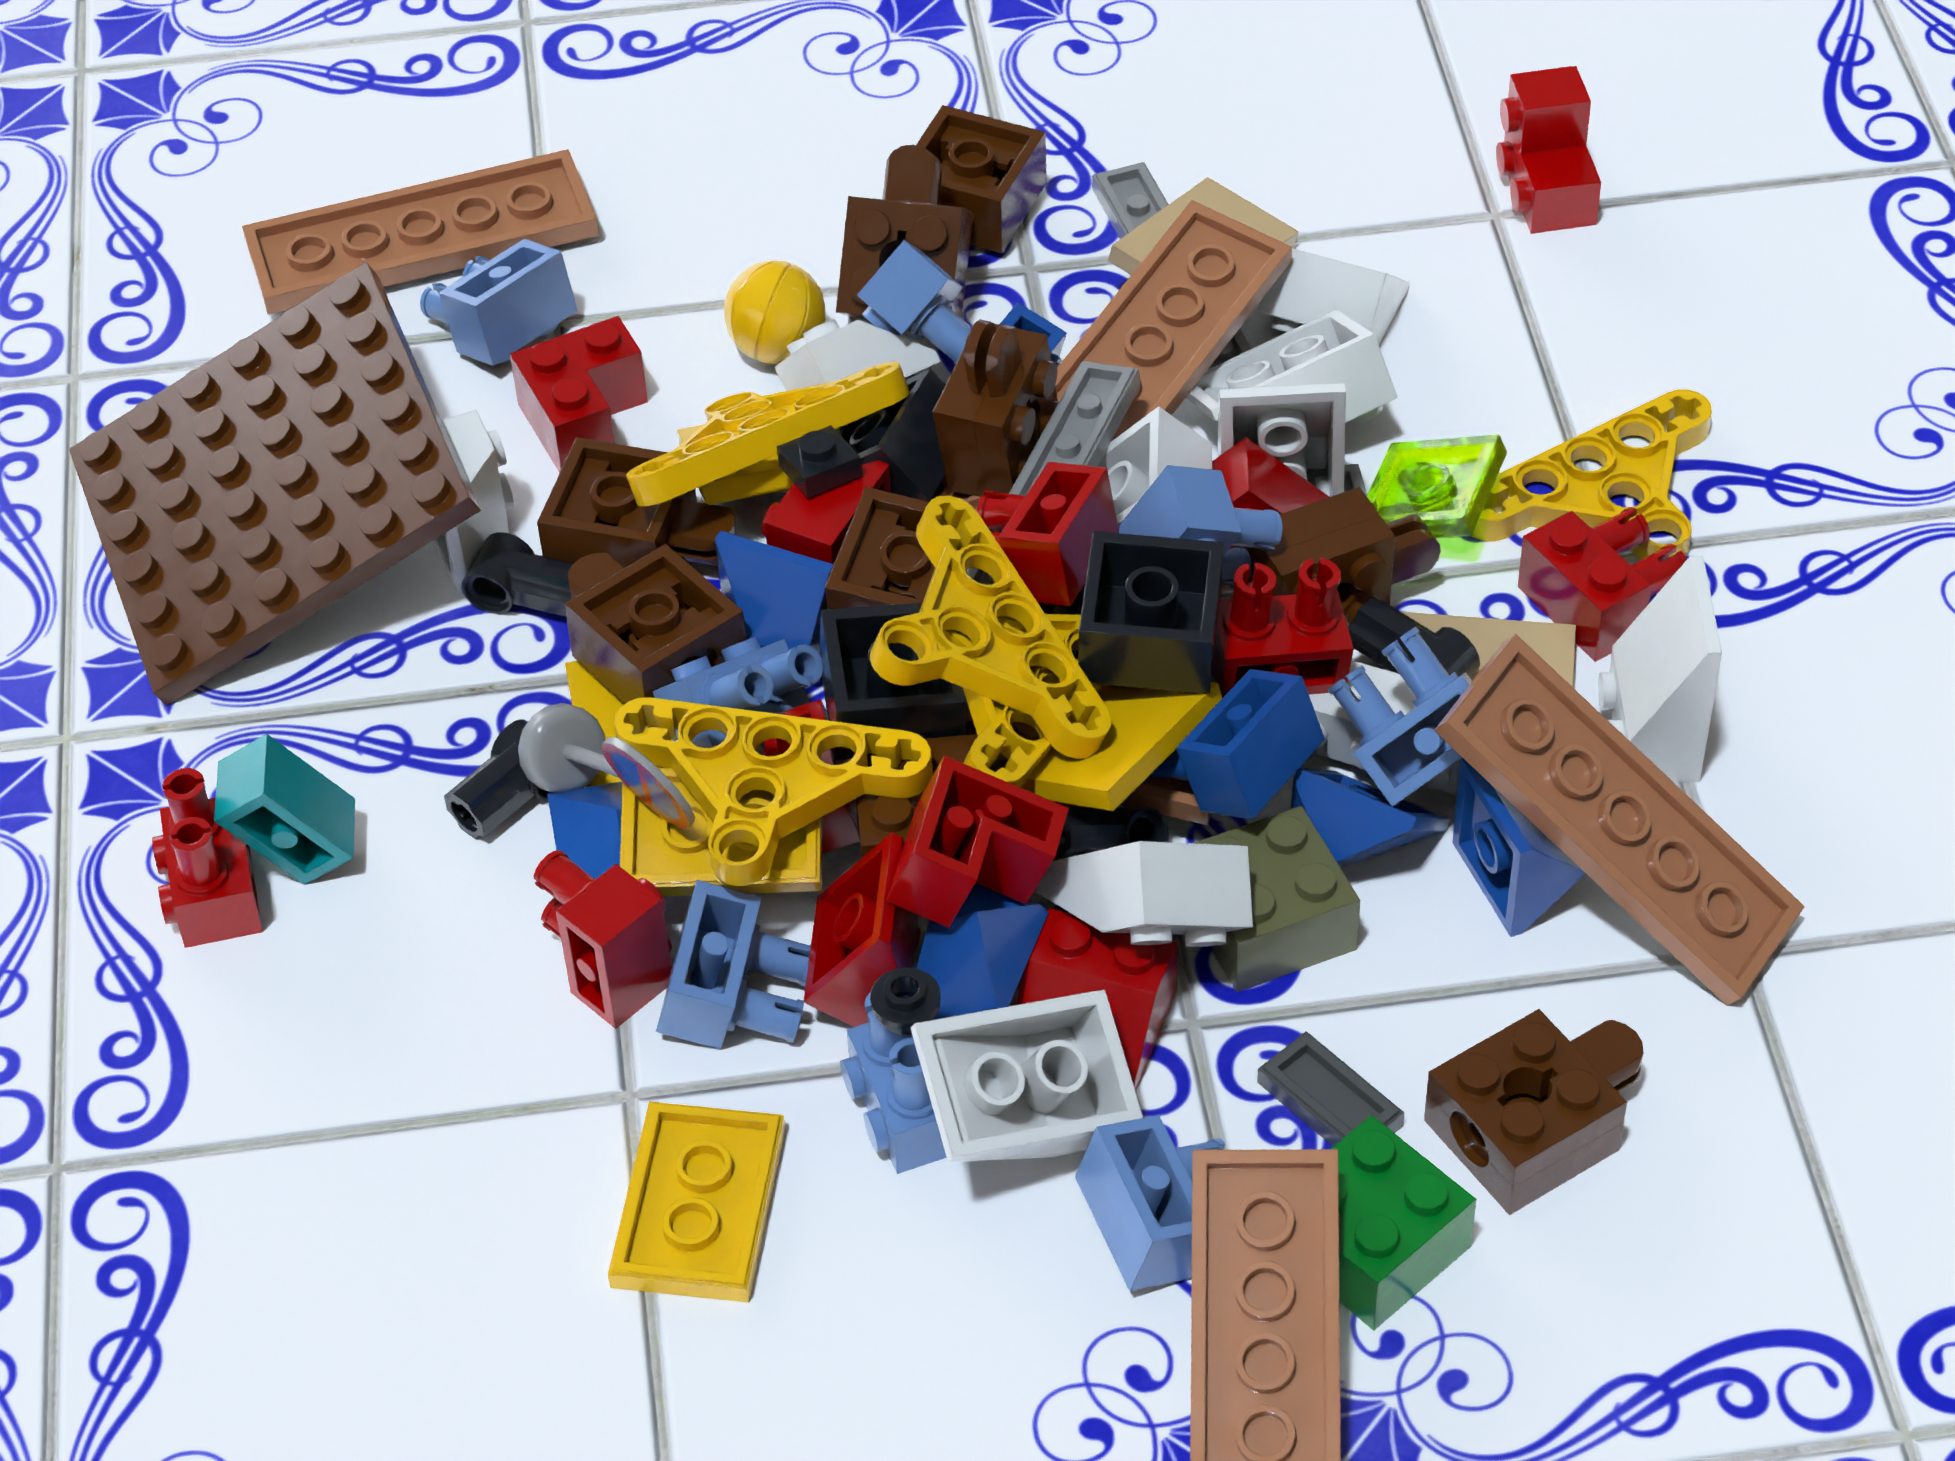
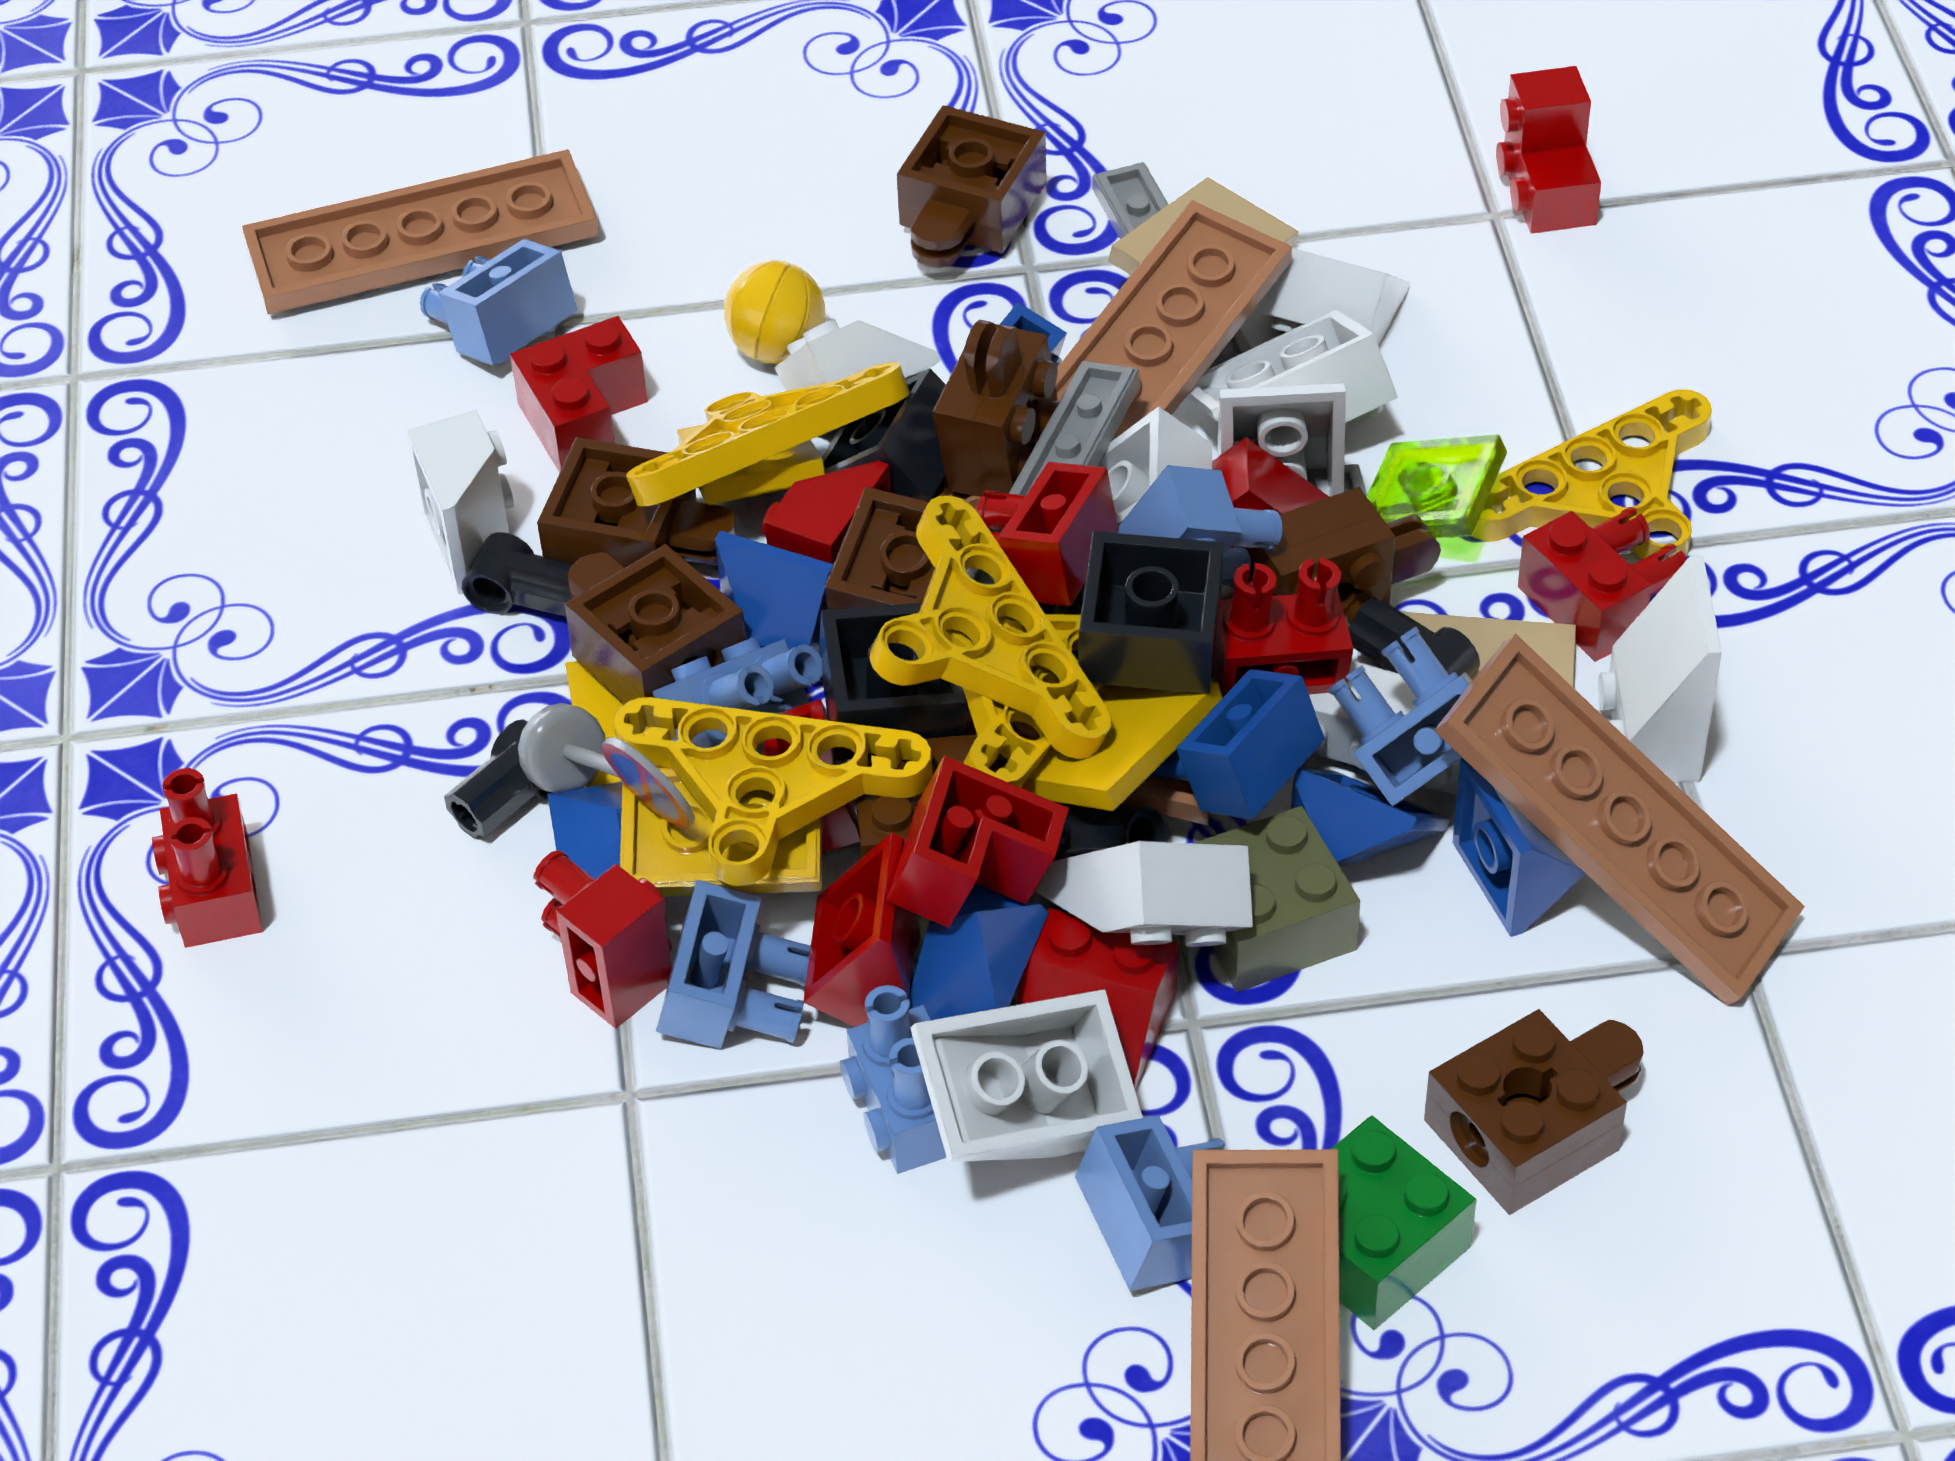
(270, 483): reddish brown plate -> none
(285, 809): teal brick -> none
(697, 1202): yellow tile -> none
(819, 461): black plate -> none
(902, 1013): black plate -> none
(906, 213): reddish brown brick -> none
(914, 300): medium blue brick -> none
(1325, 1090): dark grey tile -> none

